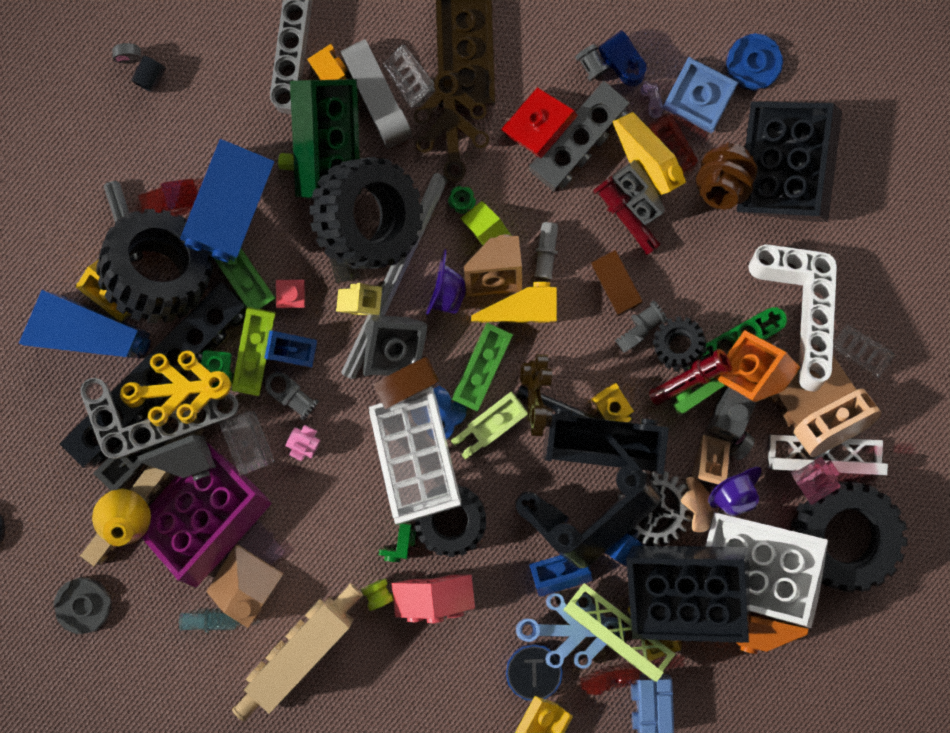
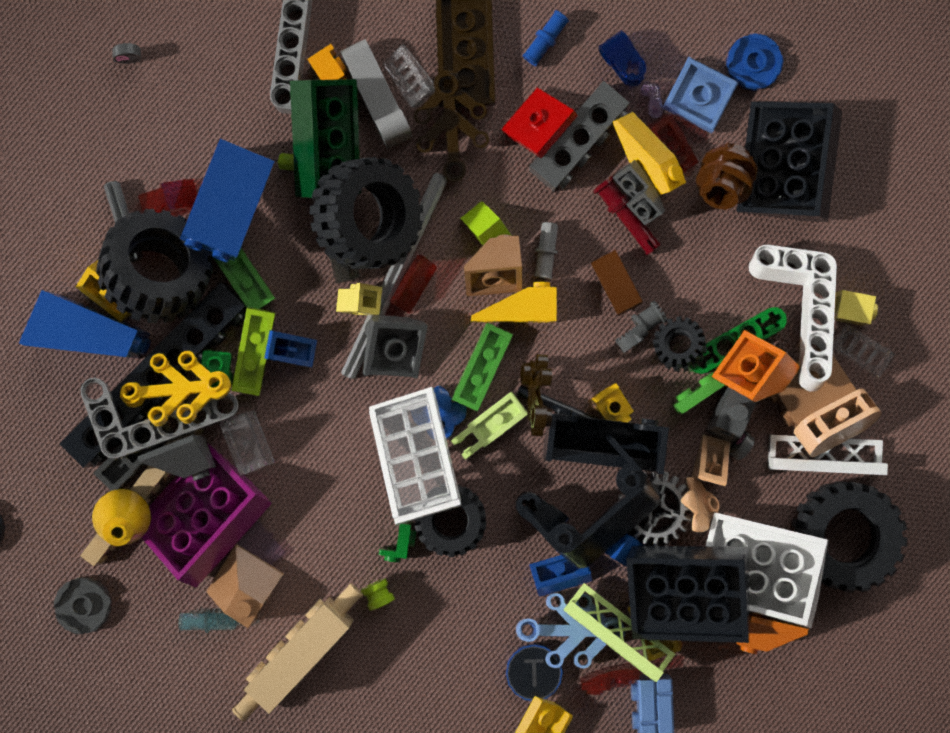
(148, 74): black beam -> none
(290, 294): coral plate -> none
(292, 396): dark grey connector -> none
(303, 443): bright pink gear -> none
(406, 383): reddish brown slope -> none
(413, 284): none -> clear red slope
(433, 598): coral brick -> none
(448, 289): dark purple piece -> none
(458, 192): green plate -> none
(545, 38): none -> blue pin
(592, 62): dark grey bush -> none
(701, 372): dark red pin -> none
(736, 493): dark purple piece -> none
(819, 487): clear pink brick -> none
(855, 308): none -> light yellow brick

